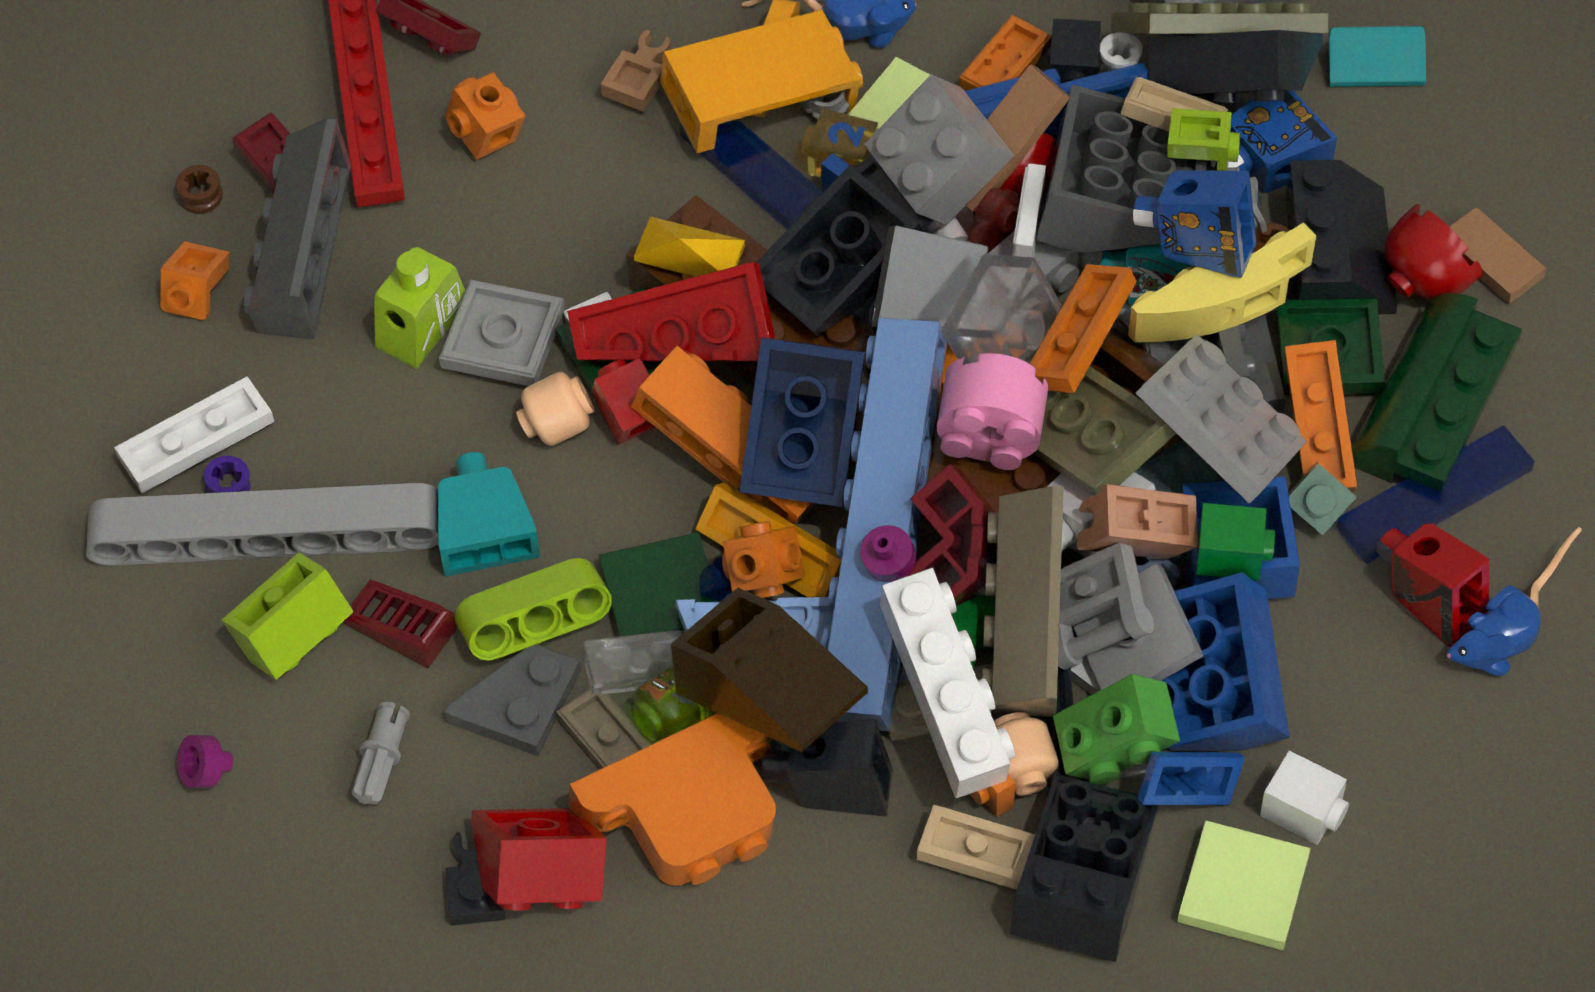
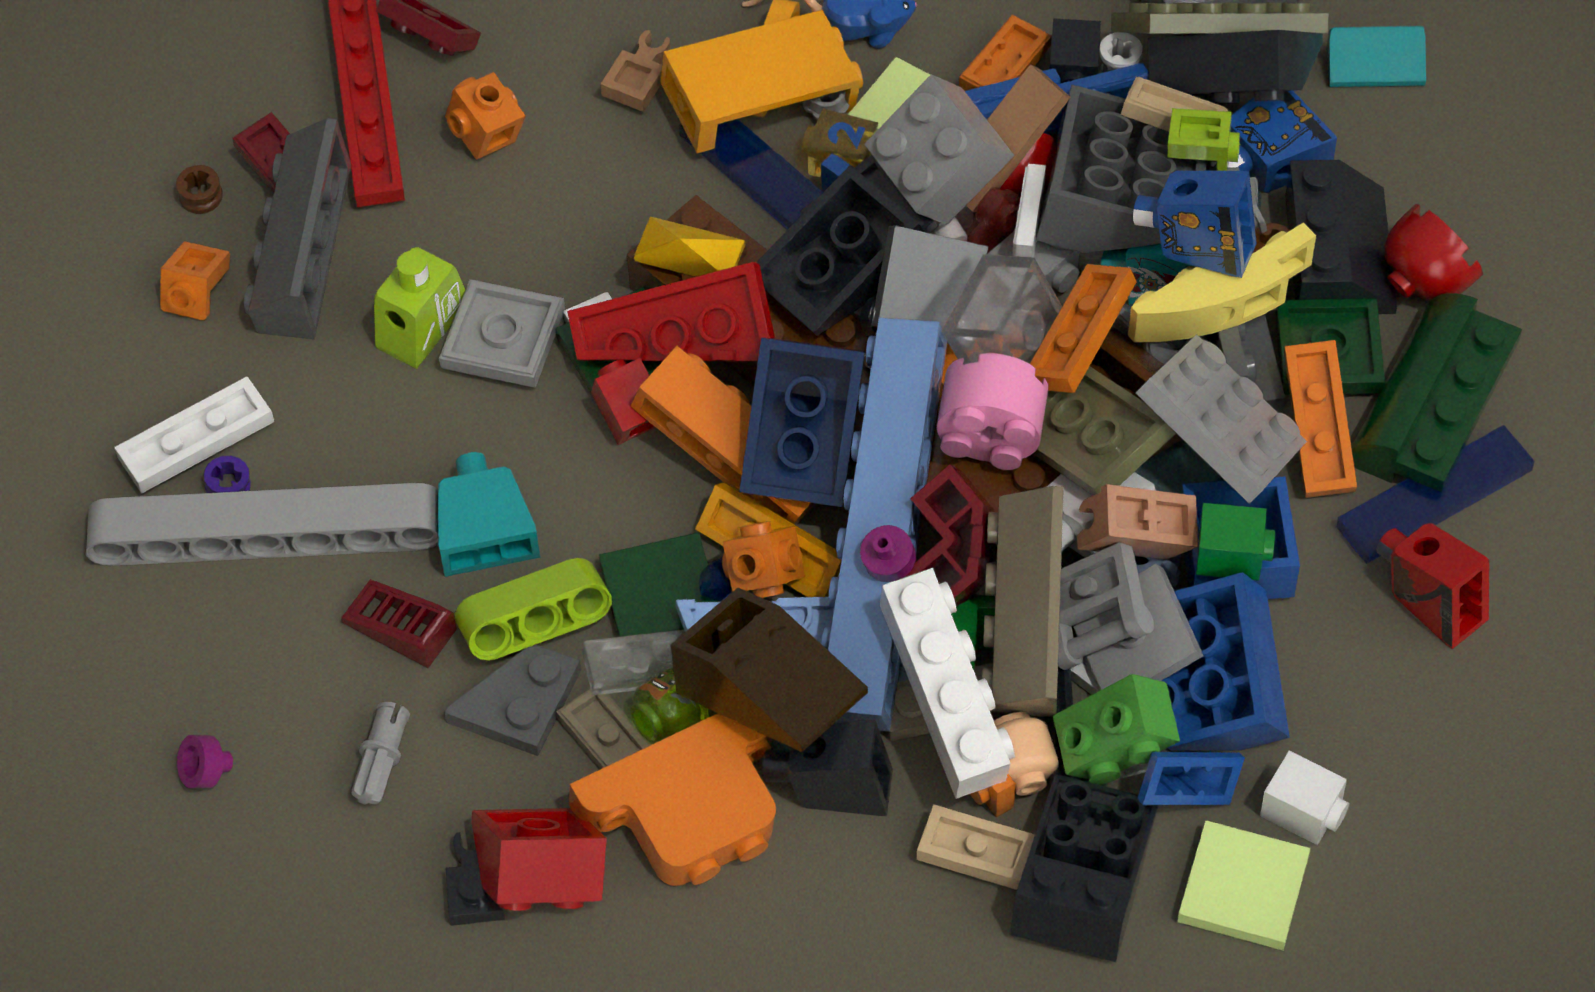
(287, 616): lime brick -> none
(555, 408): light nougat head -> none
(1320, 498): sand green plate -> none
(1504, 263): medium nougat tile -> none
(1508, 625): blue animal -> none

